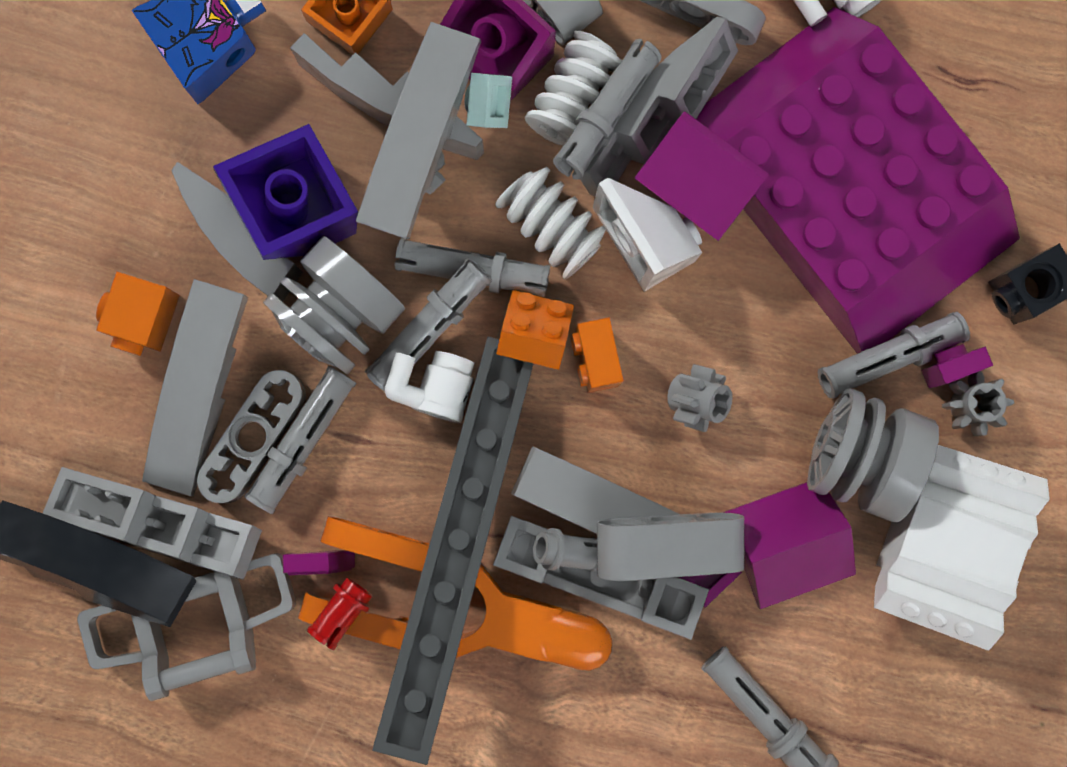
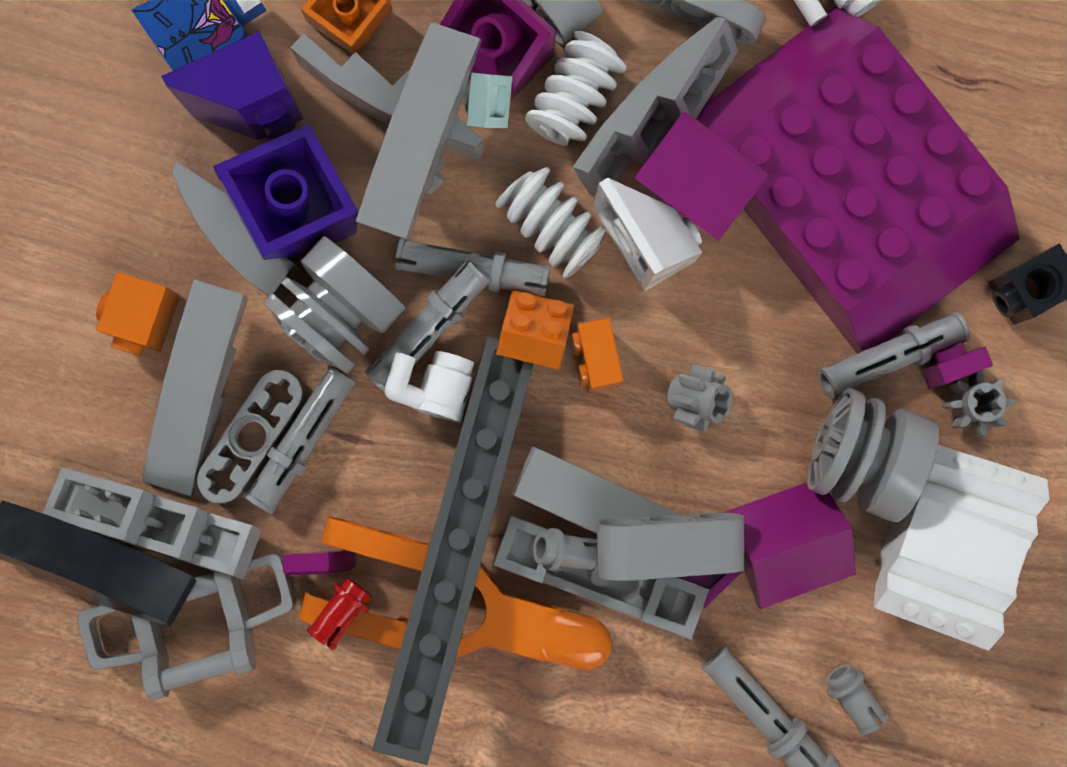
(238, 90): none -> dark purple slope
(597, 123): light grey pin -> none
(855, 697): none -> light grey pin

